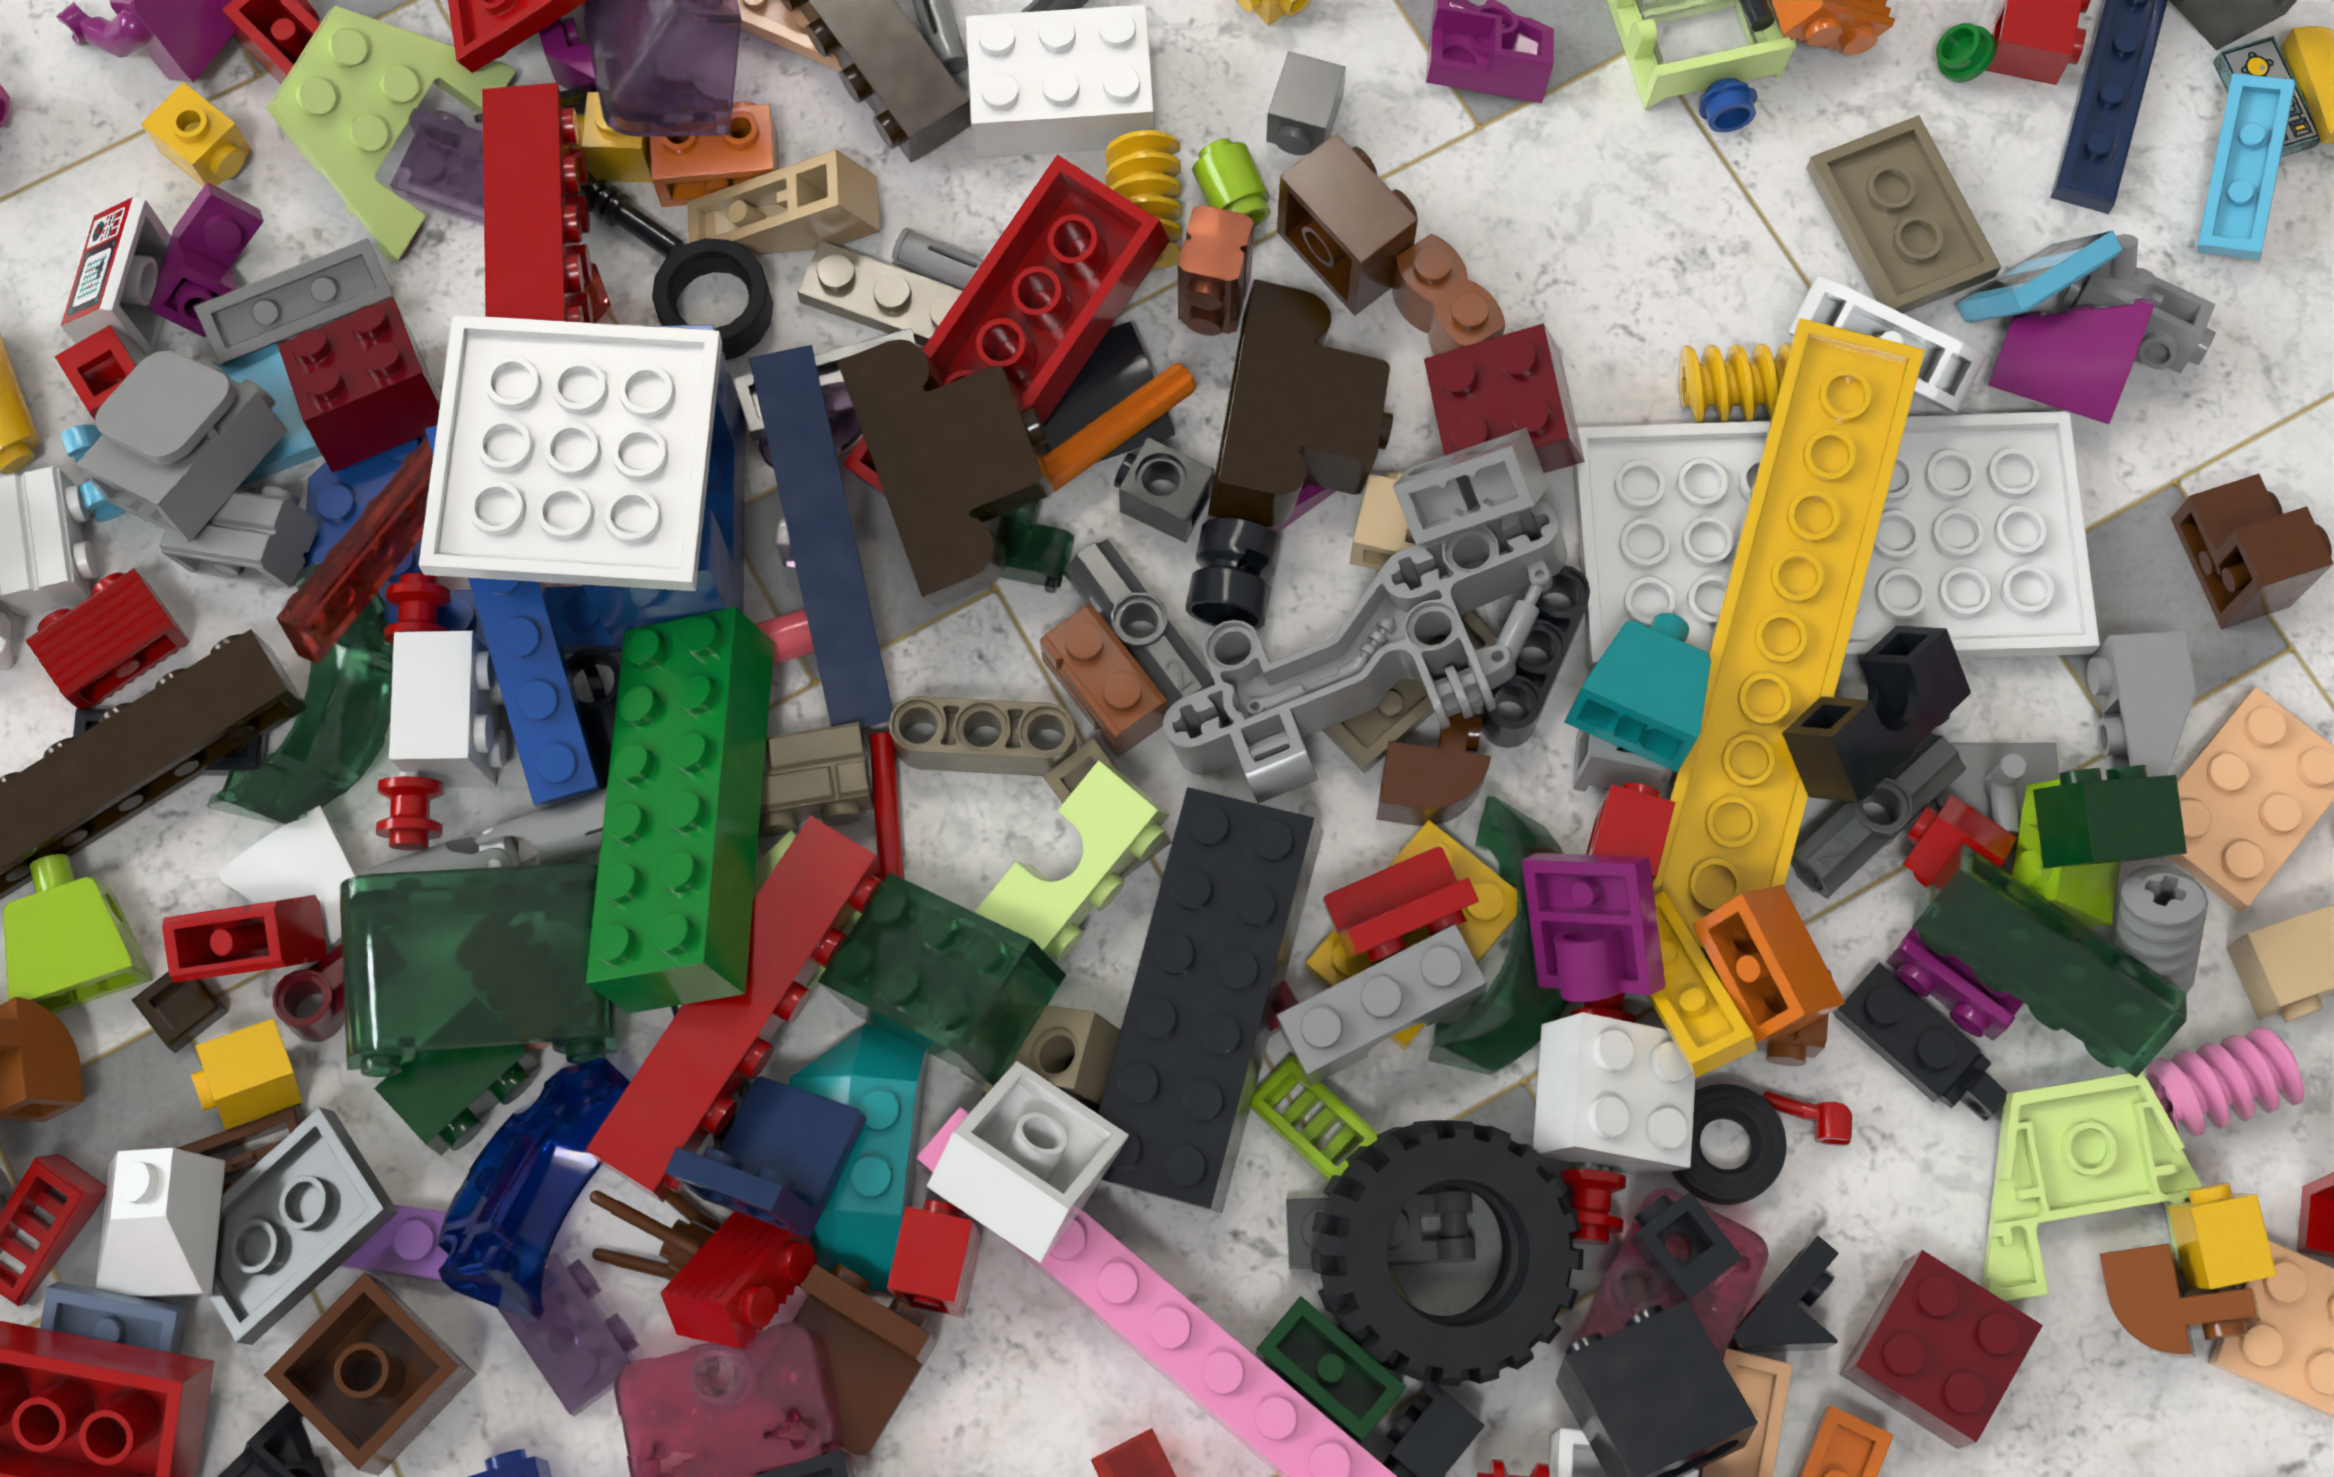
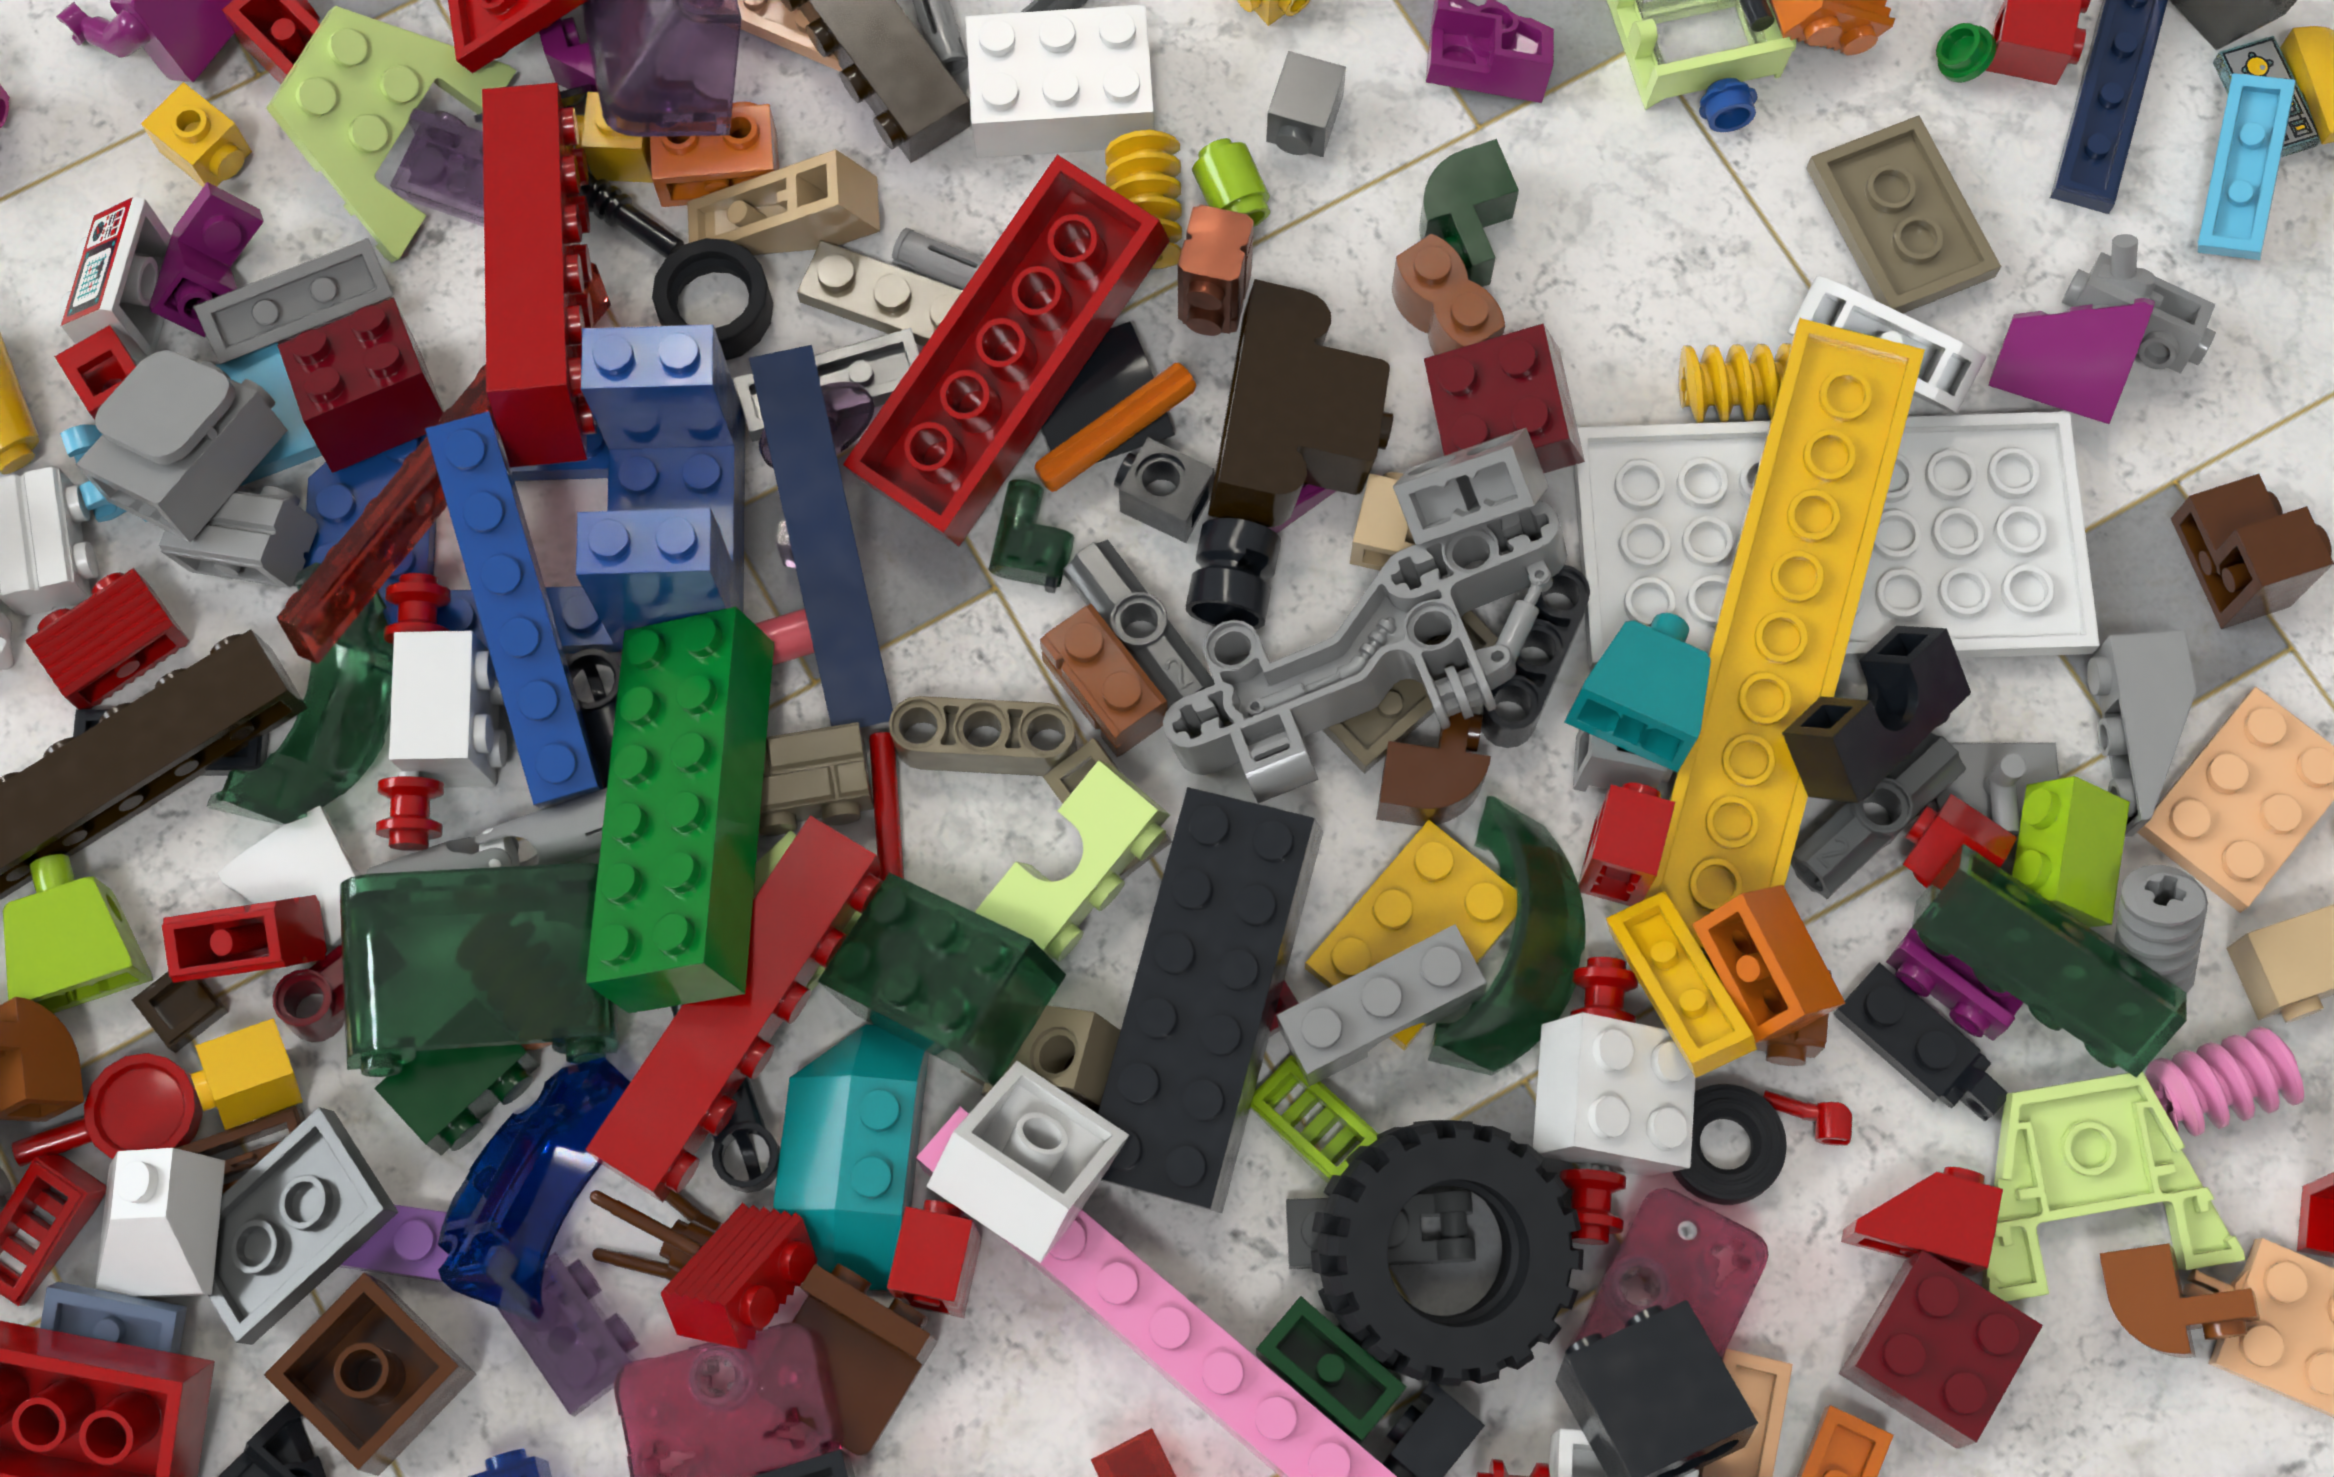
(129, 1106): none -> red piece
(572, 453): white plate -> none
(776, 1157): dark blue bracket -> none
(947, 461): dark brown brick -> none
(1345, 221): brick -> none
(1397, 900): red bracket -> none
(1464, 197): none -> dark green brick
(1593, 925): magenta plate -> none
(1708, 1248): black brick -> none
(1777, 1320): black slope -> none
(1943, 1215): none -> red slope
(2039, 277): medium azure tile -> none
(2110, 818): dark green brick -> none
(2221, 1237): yellow brick -> none

